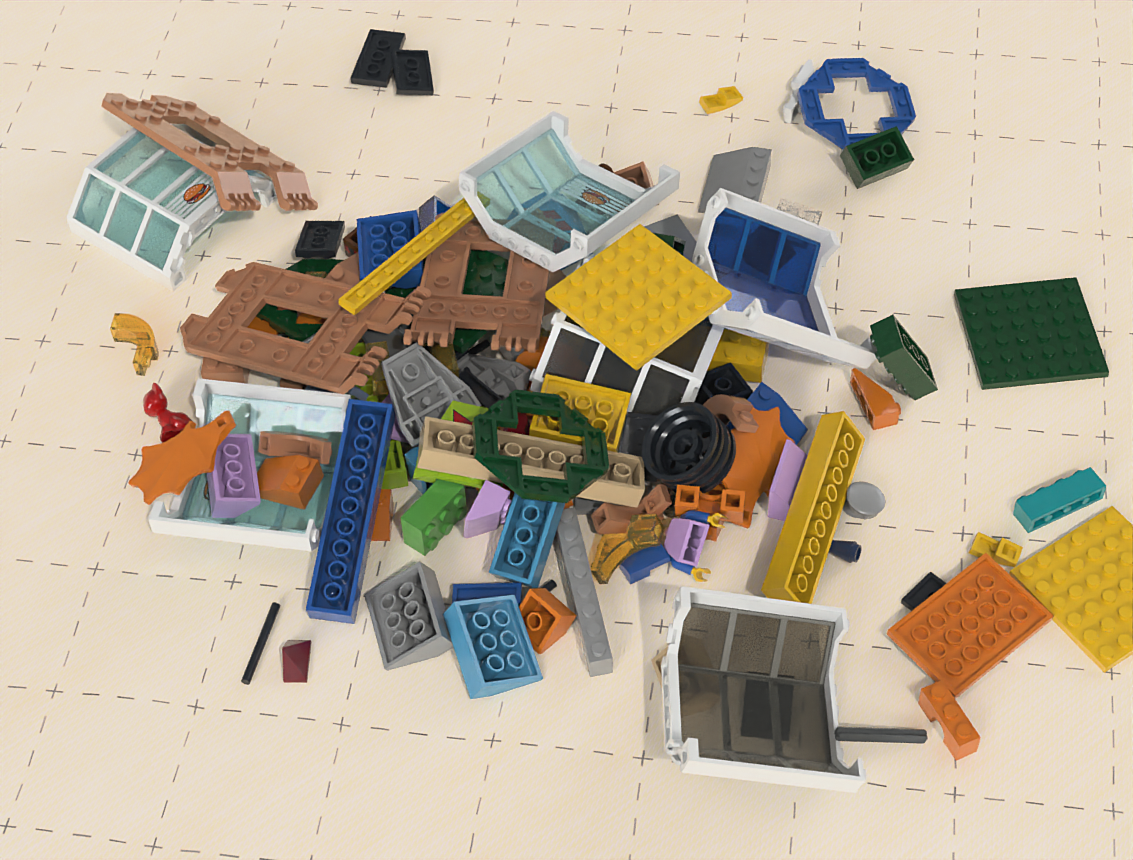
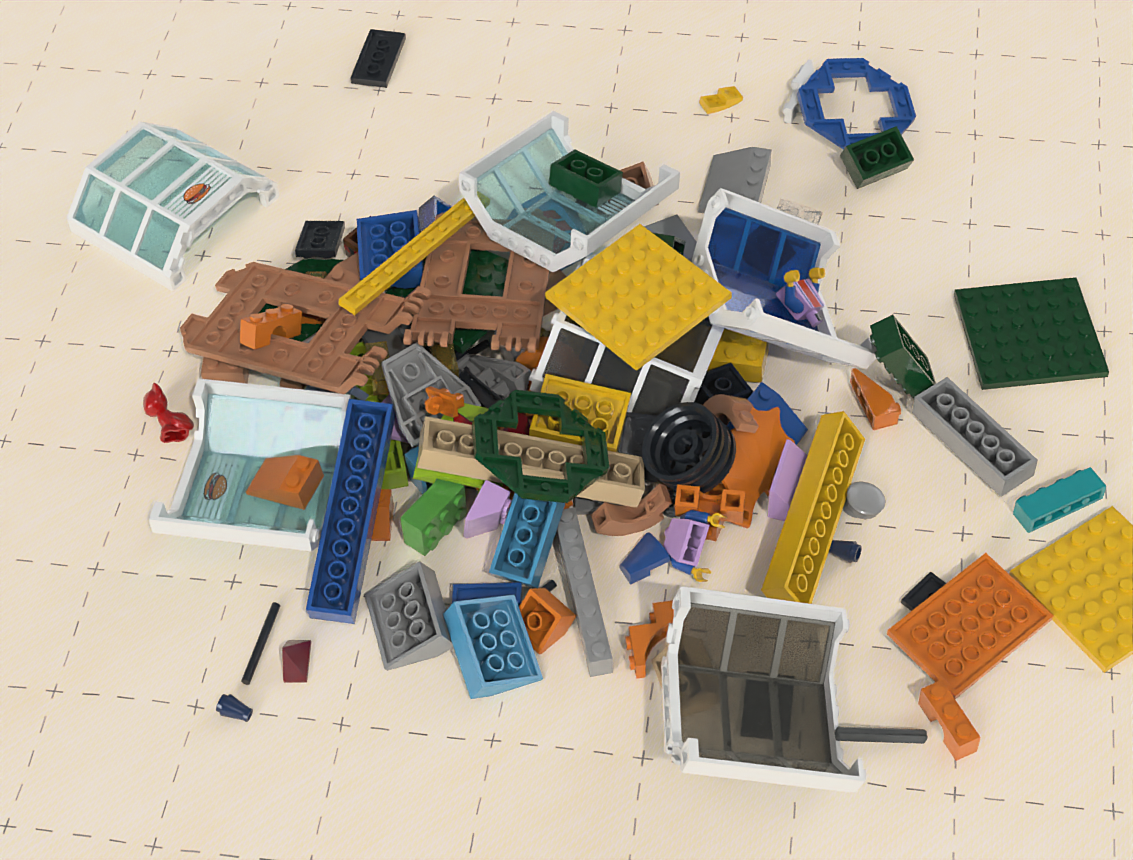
(135, 330): clear yellow arch -> none
(175, 462): orange animal -> none
(225, 161): nougat bracket -> none
(233, 708): none -> dark blue cone
(234, 480): lavender slope -> none
(281, 321): none -> orange arch
(288, 444): nougat arch -> none
(412, 72): black tile -> none
(443, 402): none -> orange hips
(585, 178): none -> dark green brick
(613, 549): clear yellow arch -> none
(644, 637): none -> orange arch
(802, 296): none -> torso
(974, 436): none -> light grey brick
(1002, 551): yellow slope -> none

